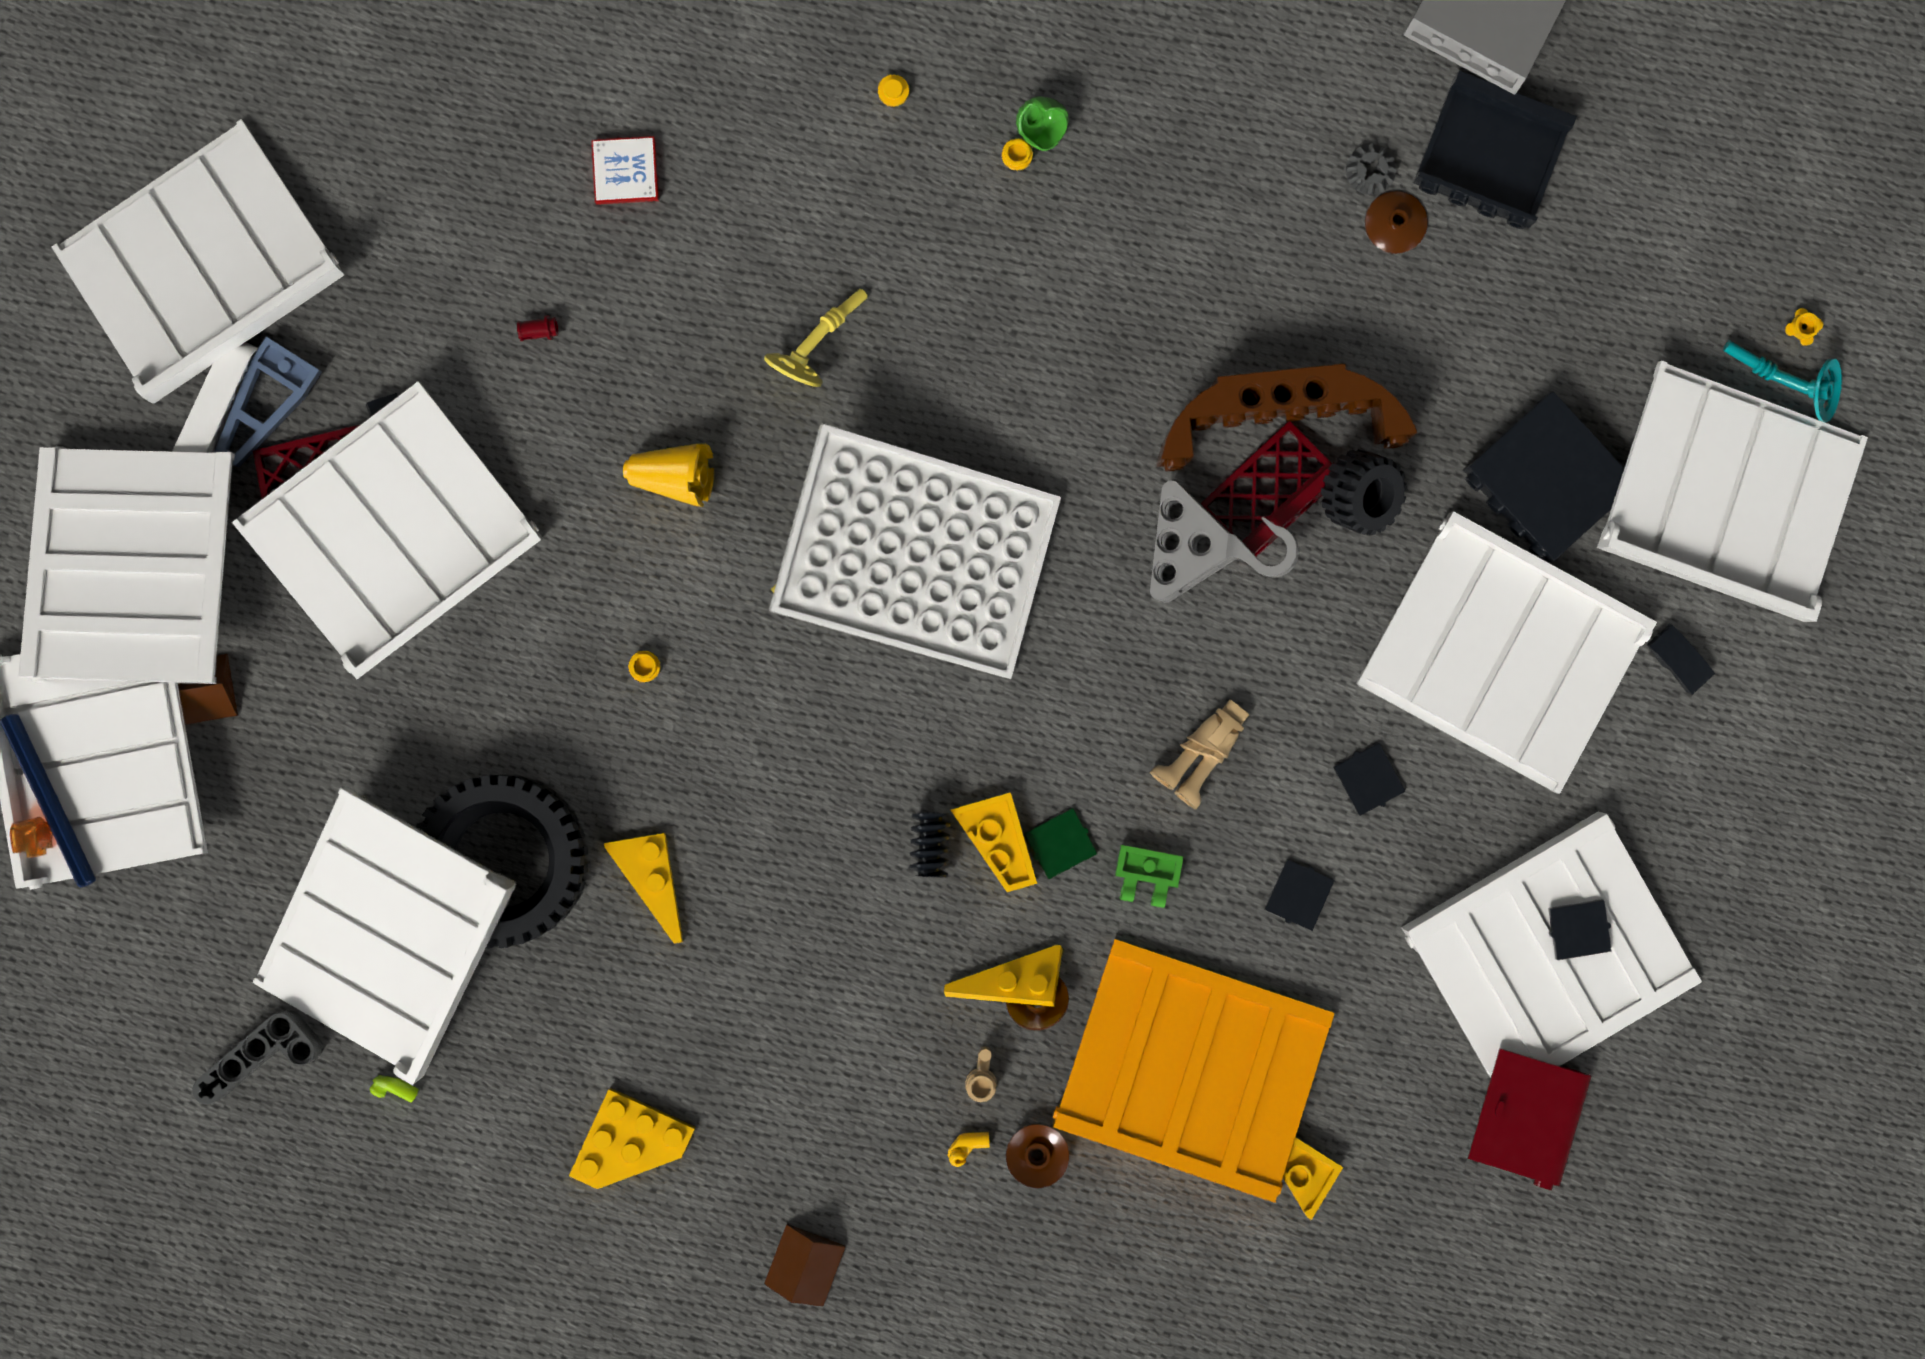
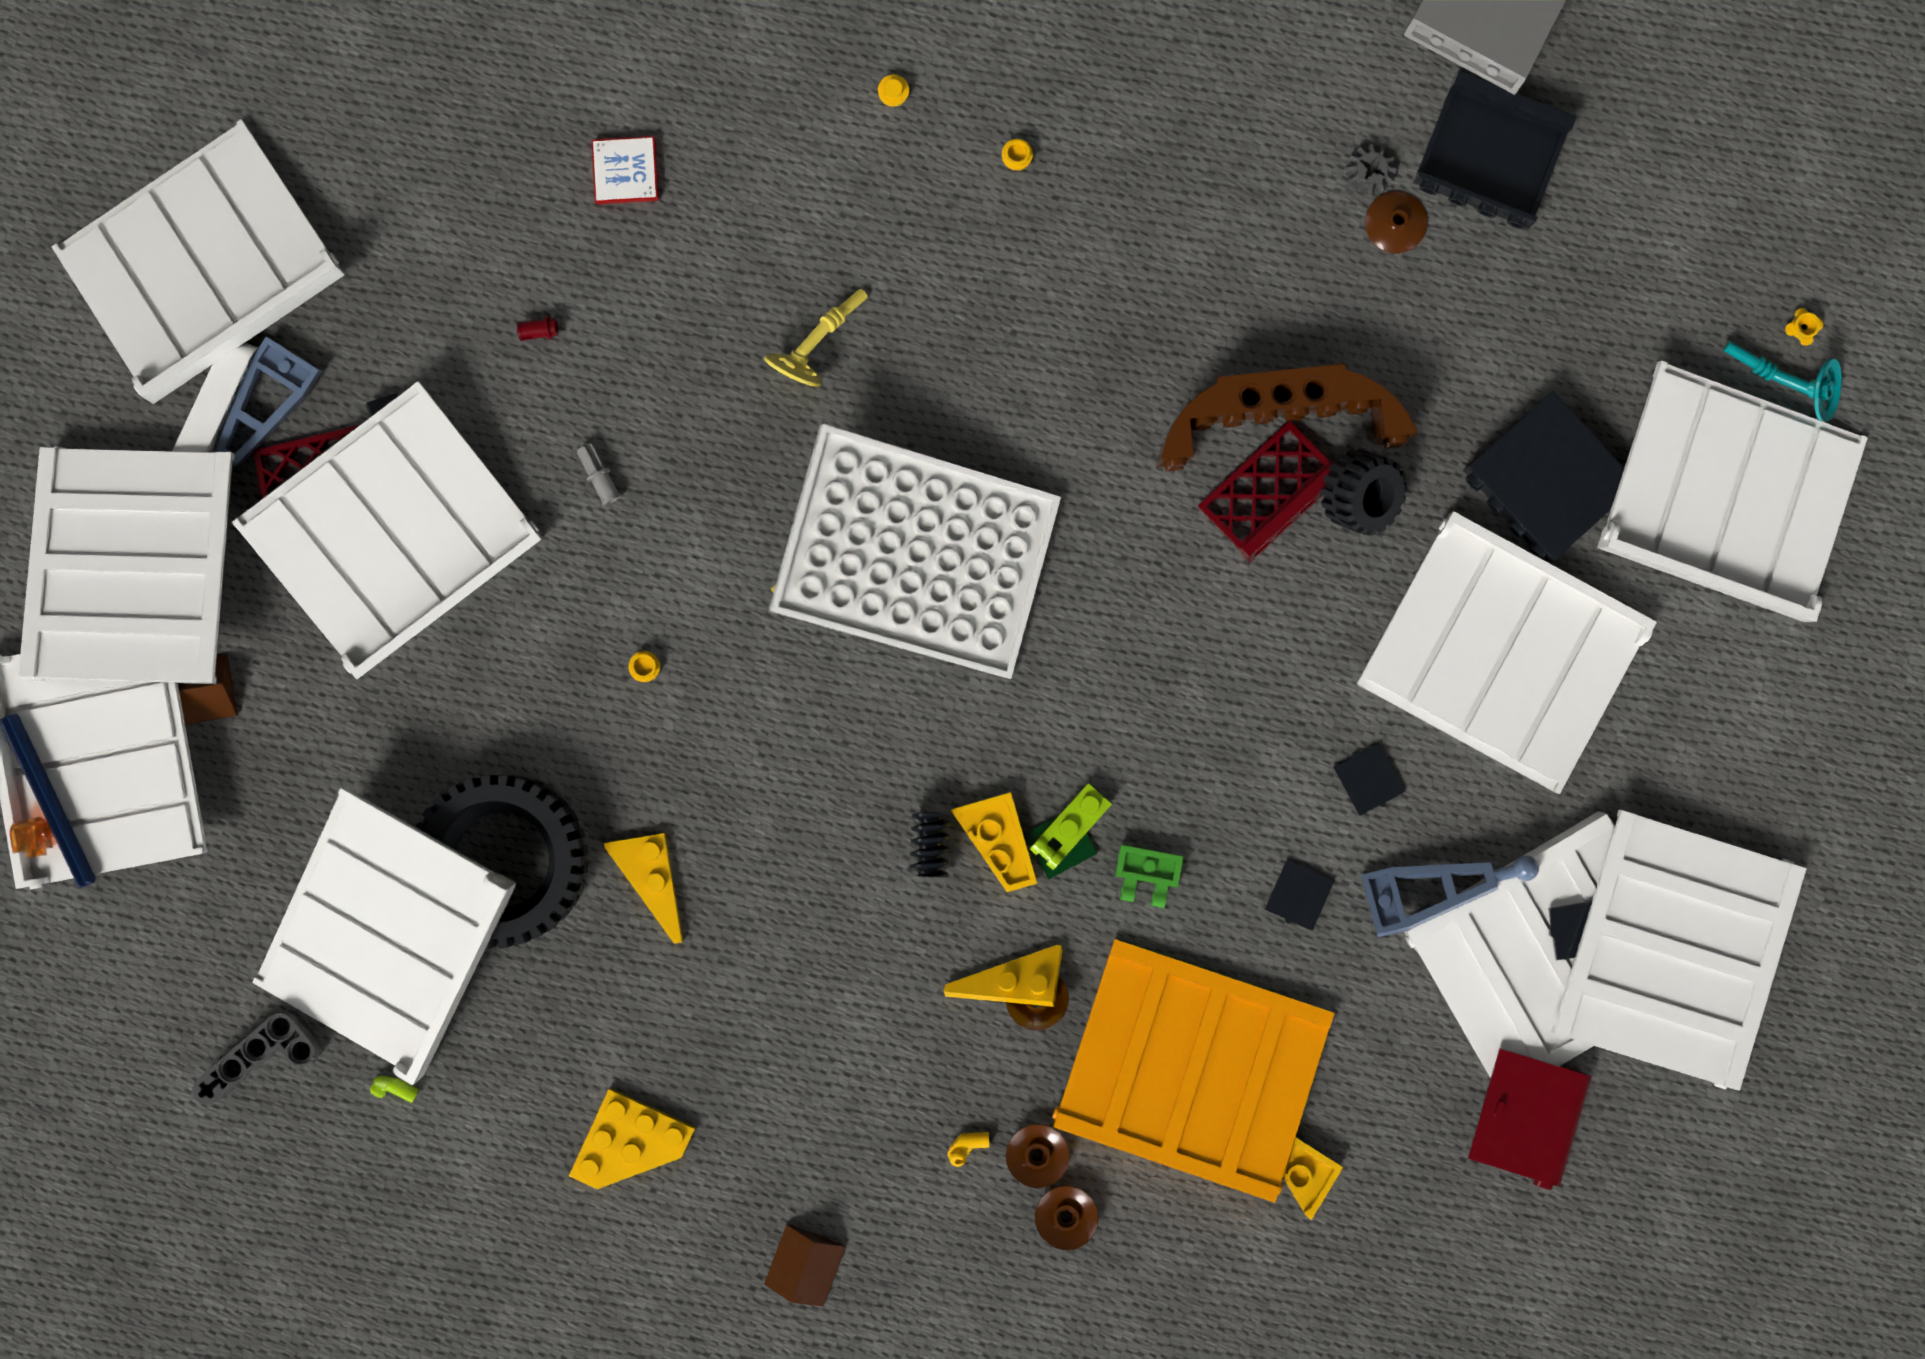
(598, 474): none -> light grey axle
(673, 472): yellow cone -> none
(981, 1081): tan piece -> none
(1042, 122): bright green hair -> none
(1071, 825): none -> lime plate
(1071, 1233): none -> reddish brown dish
(1194, 566): light grey piece -> none
(1212, 741): tan piece -> none
(1387, 906): none -> sand blue plate
(1679, 950): none -> white container
(1681, 658): black slope -> none

